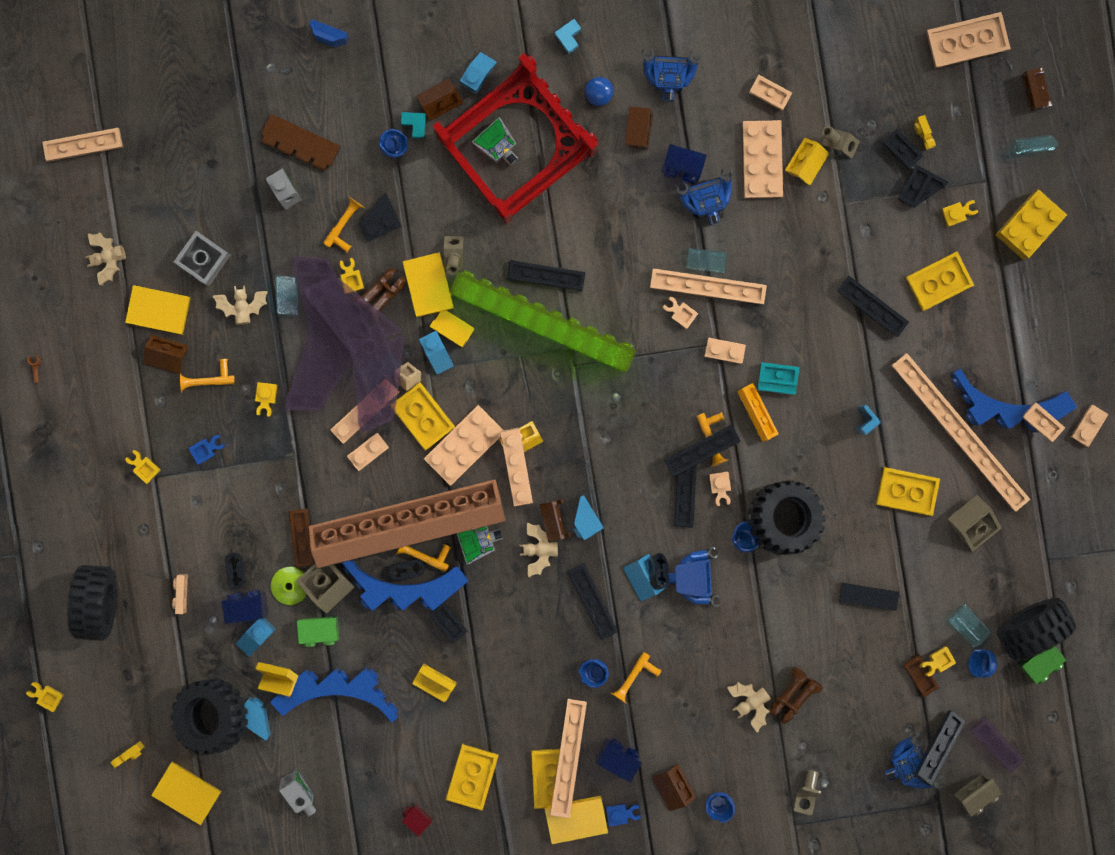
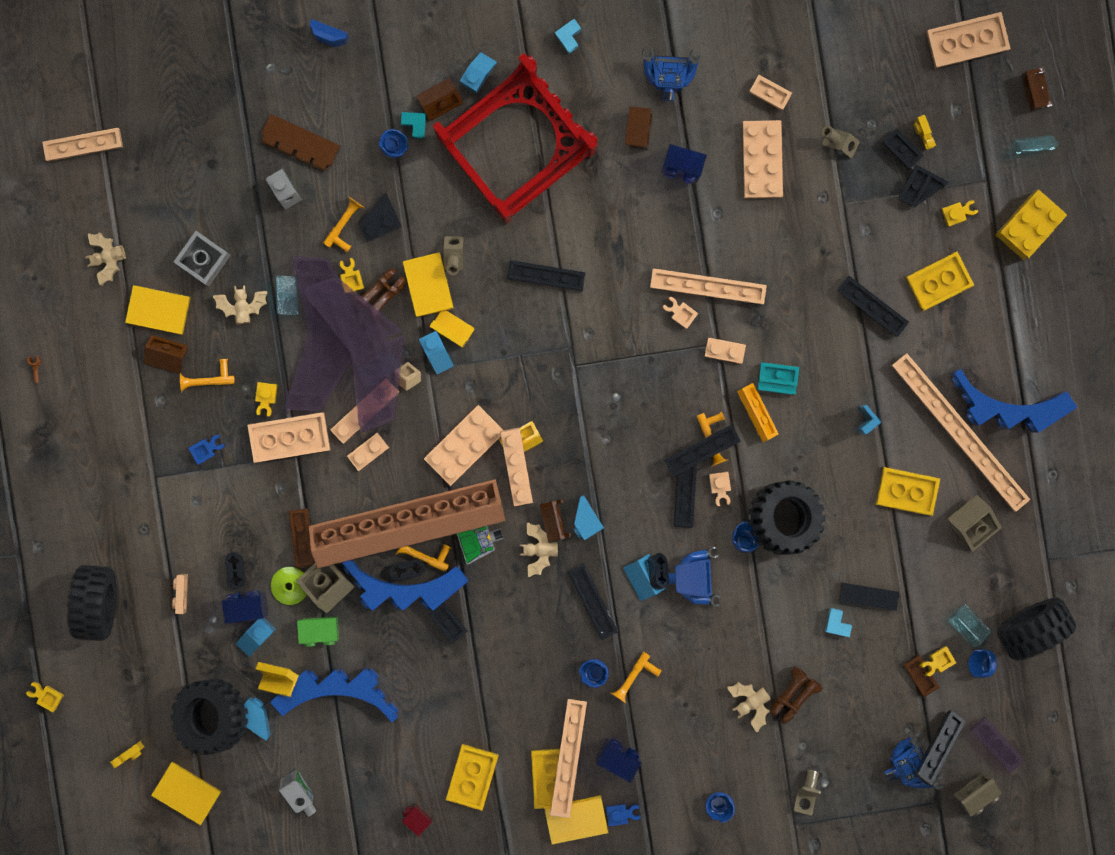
(144, 468): yellow plate -> none
(289, 437): none -> light nougat plate
(423, 416): yellow tile -> none
(434, 683): yellow panel -> none
(496, 143): torso -> none
(542, 322): clear neon green brick -> none
(599, 91): blue hair -> none
(674, 788): reddish brown panel -> none
(706, 260): clear light blue slope -> none
(707, 197): torso -> none
(807, 161): yellow panel -> none
(835, 625): none -> medium azure piece
(1042, 665): bright green piece -> none
(1043, 422): light nougat plate -> none
(1089, 425): light nougat plate -> none

